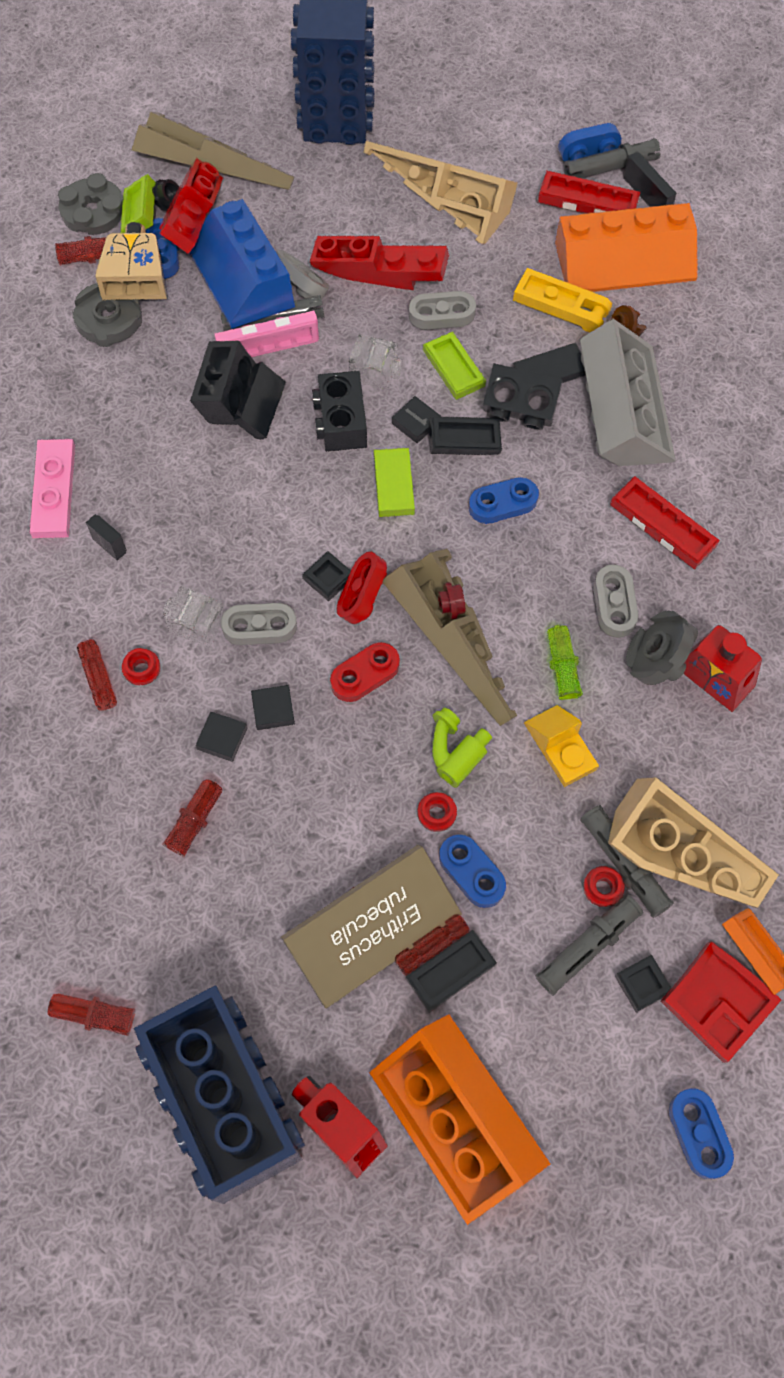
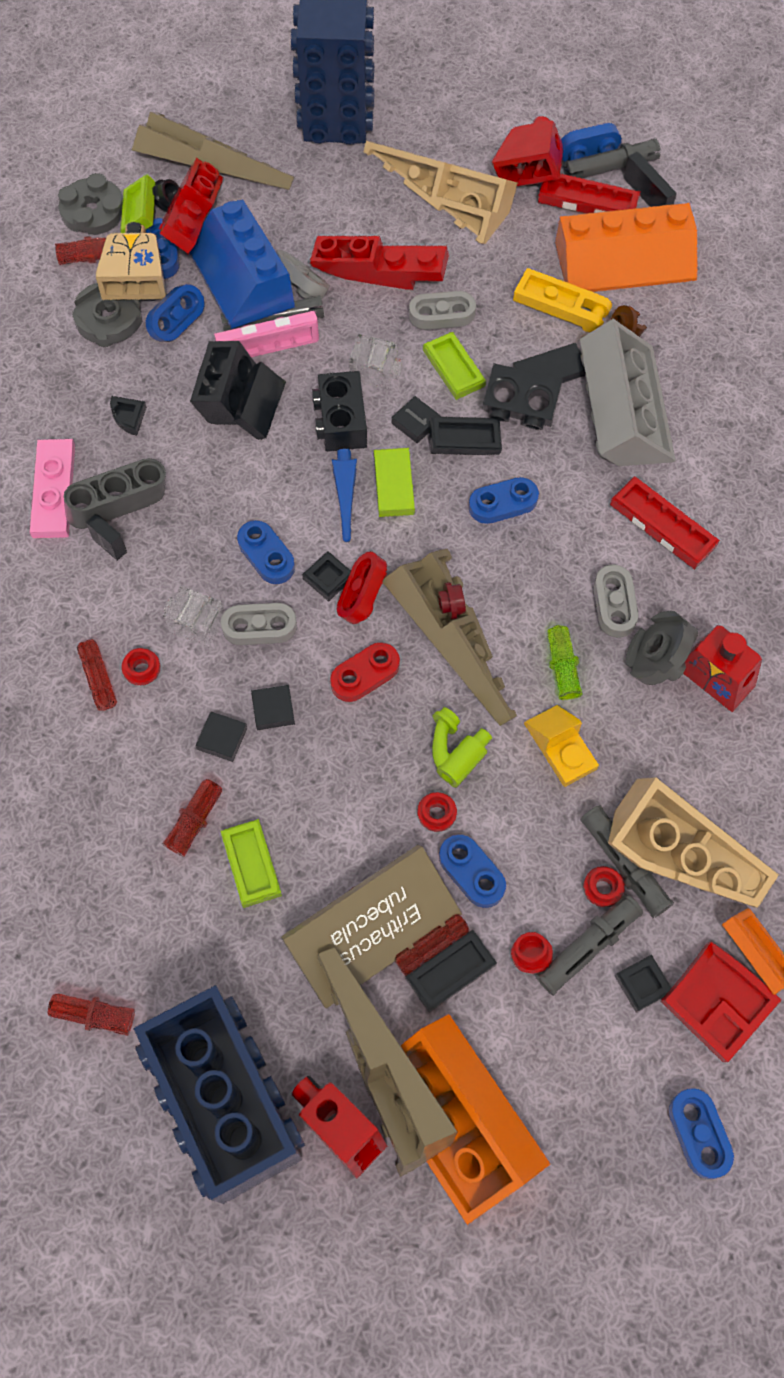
(126, 480): none -> dark grey beam
(128, 413): none -> black tile
(174, 316): none -> blue plate
(251, 863): none -> lime tile
(264, 550): none -> blue plate
(345, 475): none -> blue piece
(403, 1100): none -> dark tan wedge
(530, 153): none -> red torso
(532, 953): none -> red plate

